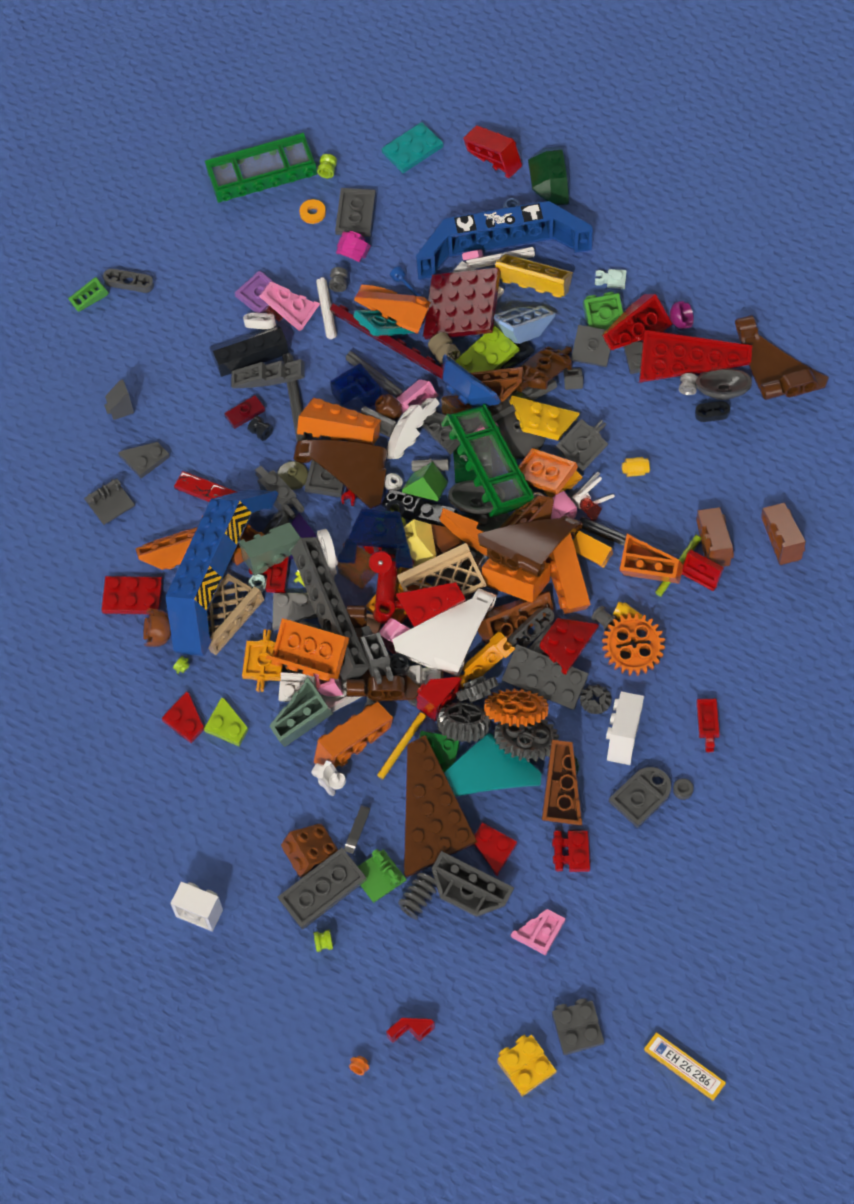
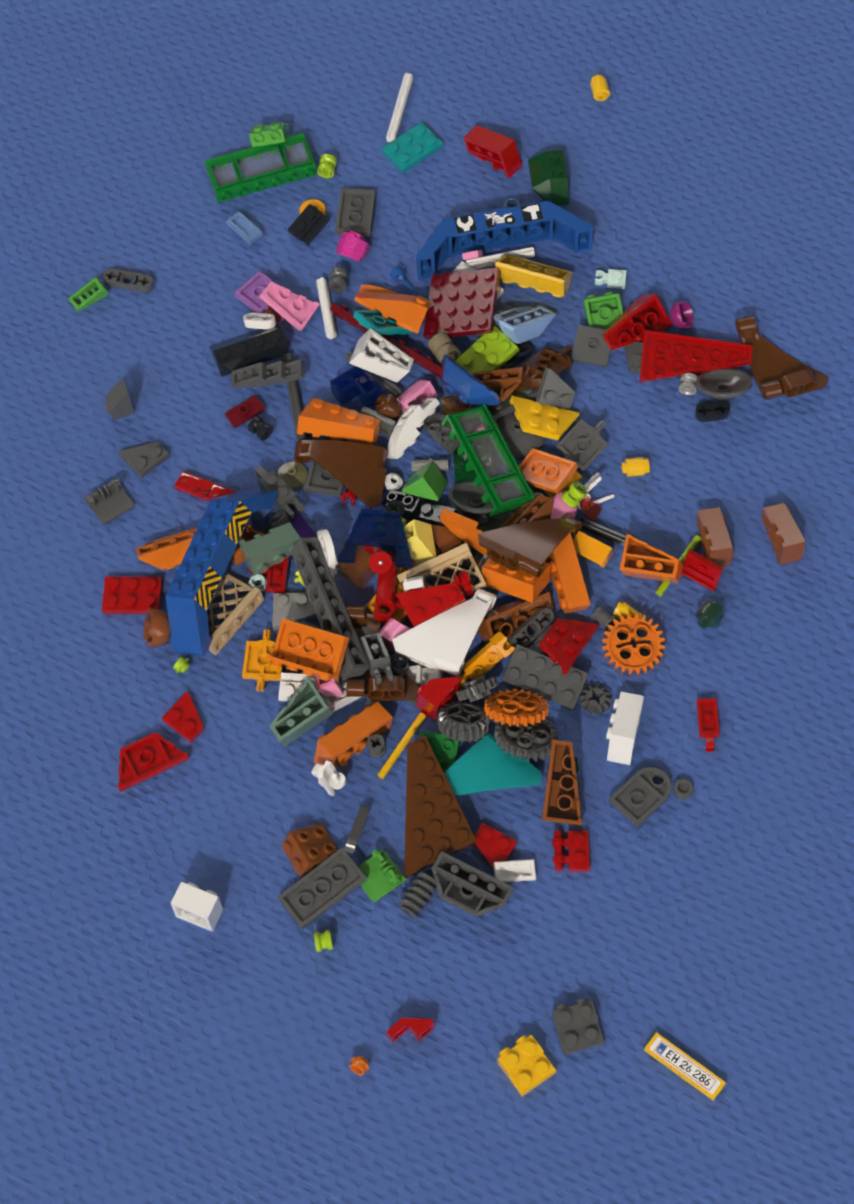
(146, 759): none -> red wing
(226, 724): lime wing -> none
(244, 227): none -> medium blue plate
(269, 134): none -> bright green plate
(308, 224): none -> black plate
(378, 751): none -> dark grey bush
(380, 357): none -> white wedge
(399, 107): none -> white axle
(414, 583): none -> white slope
(463, 582): none -> red plate
(515, 870): none -> white plate
(540, 932): bright pink wing -> none
(554, 391): none -> dark grey wing
(573, 378): dark grey slope -> none
(574, 494): none -> lime wheel
(599, 88): none -> yellow brick
(710, 614): none -> head

